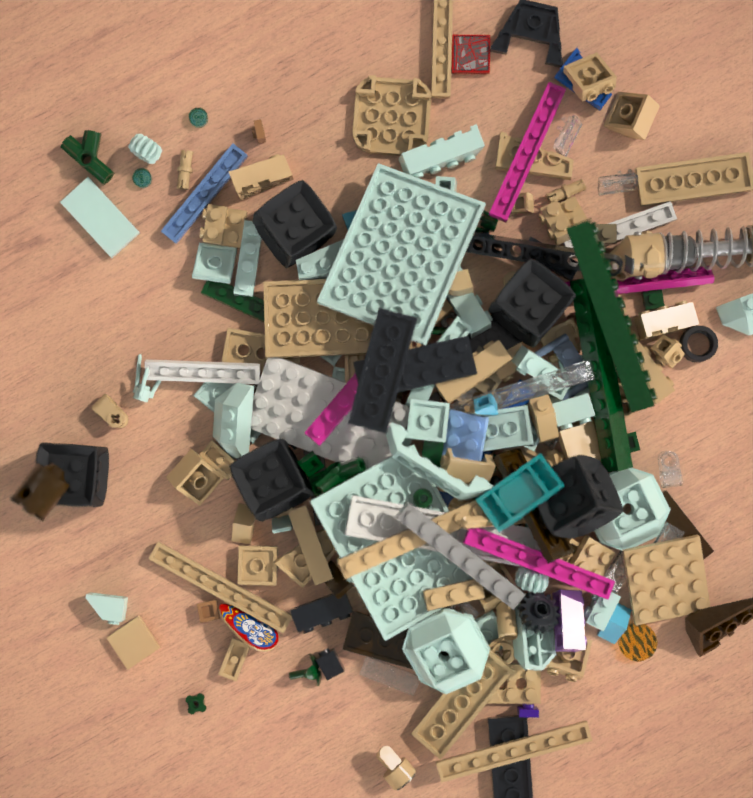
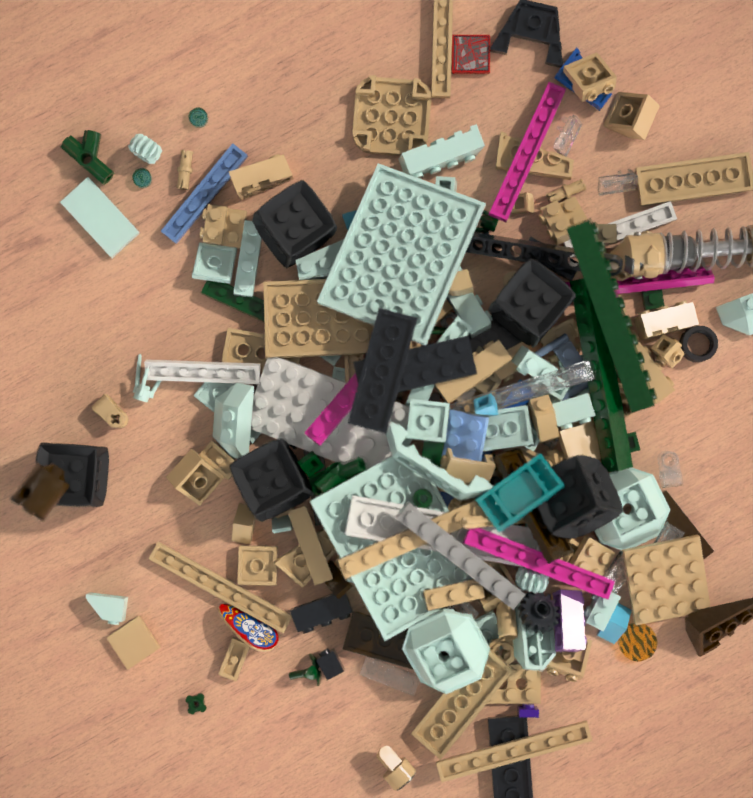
(208, 611): medium nougat plate -> none
(258, 131): medium nougat plate -> none

